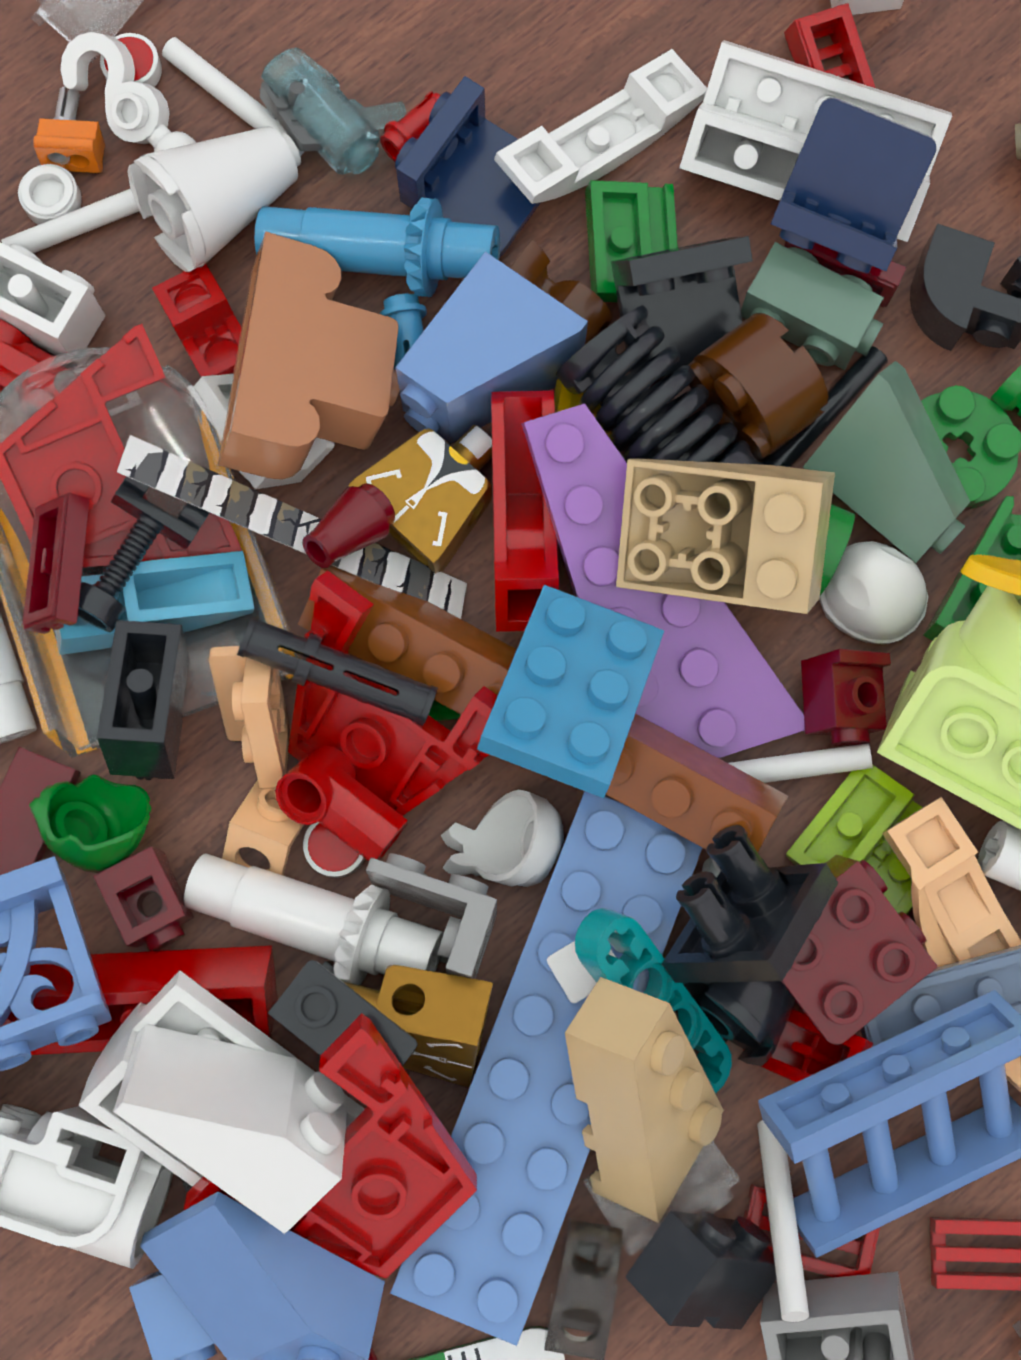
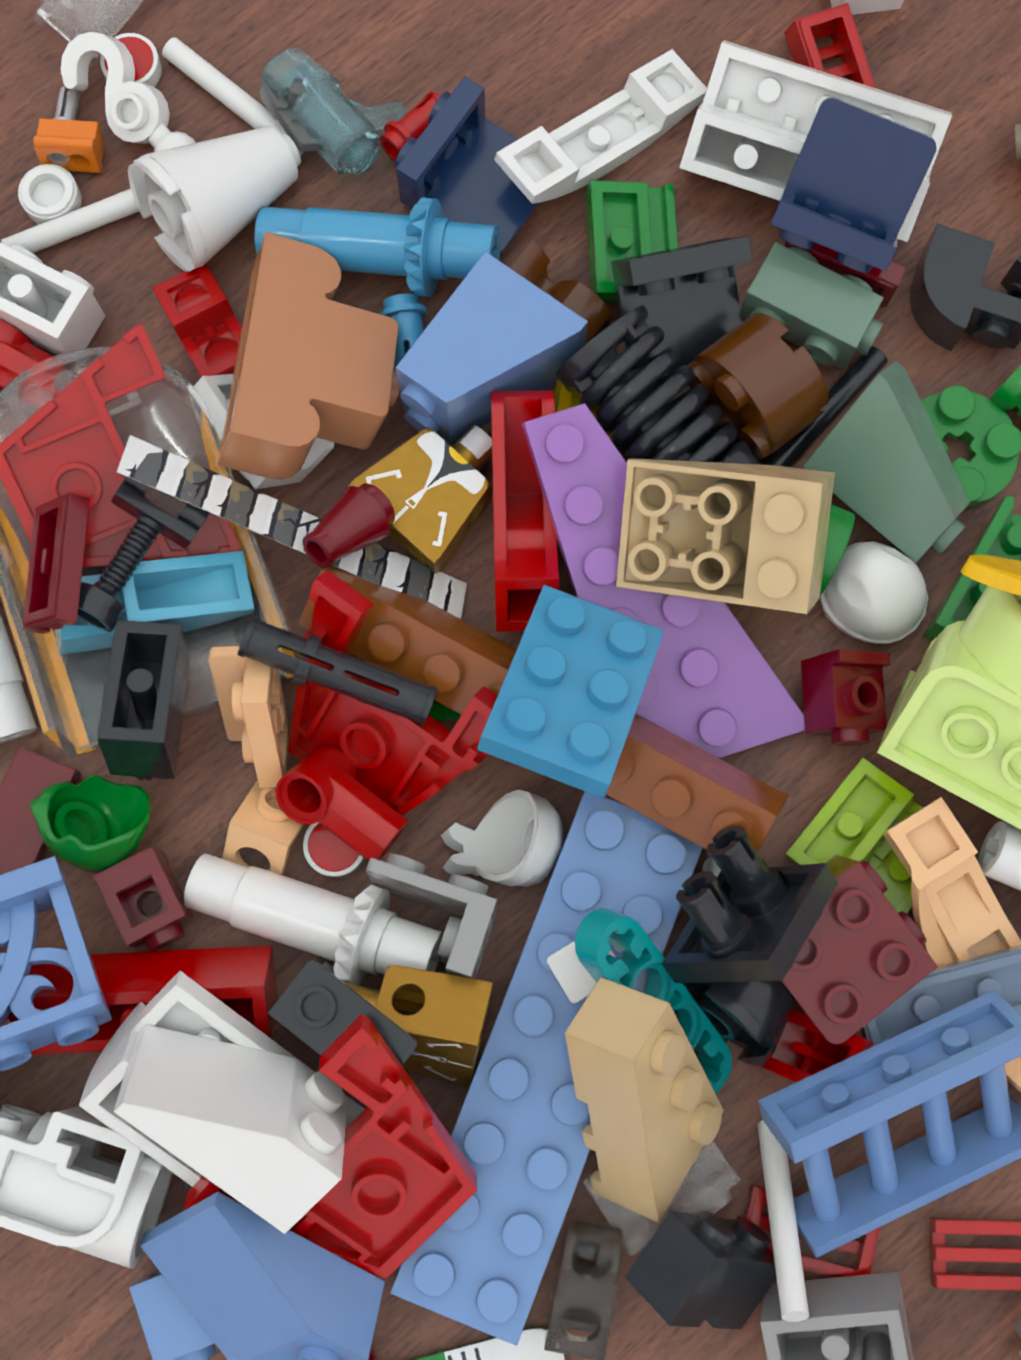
(808, 763): white bar -> none

